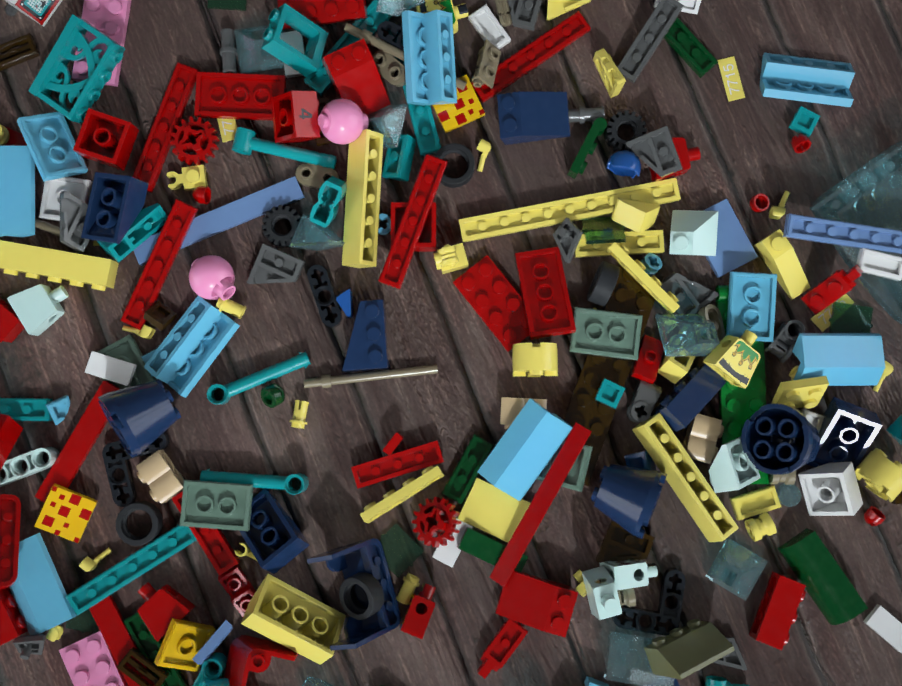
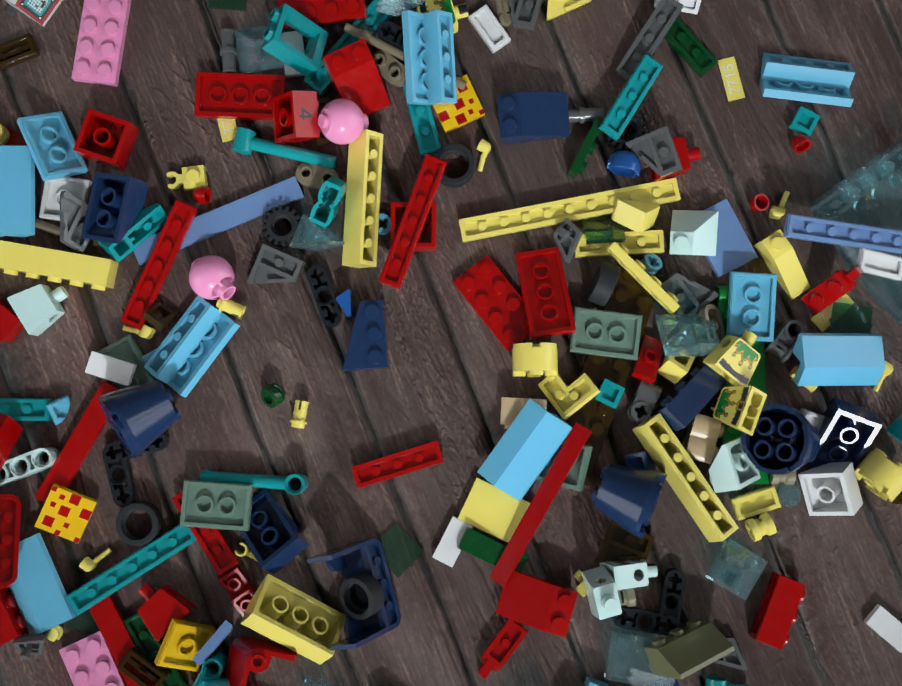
(56, 64): teal fence -> none
(161, 476): tan brick -> none
(168, 116): red tile -> none
(202, 138): red gear -> none
(258, 378): teal piece -> none
(327, 381): dark tan bar -> none
(388, 122): clear light blue slope -> none
(393, 443): red tile -> none
(394, 498): light yellow plate -> none
(399, 159): teal slope -> none
(408, 588): light yellow pin -> none
(414, 622): red torso -> none
(426, 522): red gear -> none
(451, 258): light yellow brick -> none
(467, 468): dark green tile -> none
(487, 64): dark tan hinge -> none
(535, 54): red tile -> none
(568, 398): none -> light yellow plate
(609, 72): light yellow wing -> none
(630, 97): none -> teal tile
(739, 407): none -> light yellow torso
(801, 392): light yellow plate -> none
(822, 577): dark green brick -> none
(874, 516): red hinge -> none

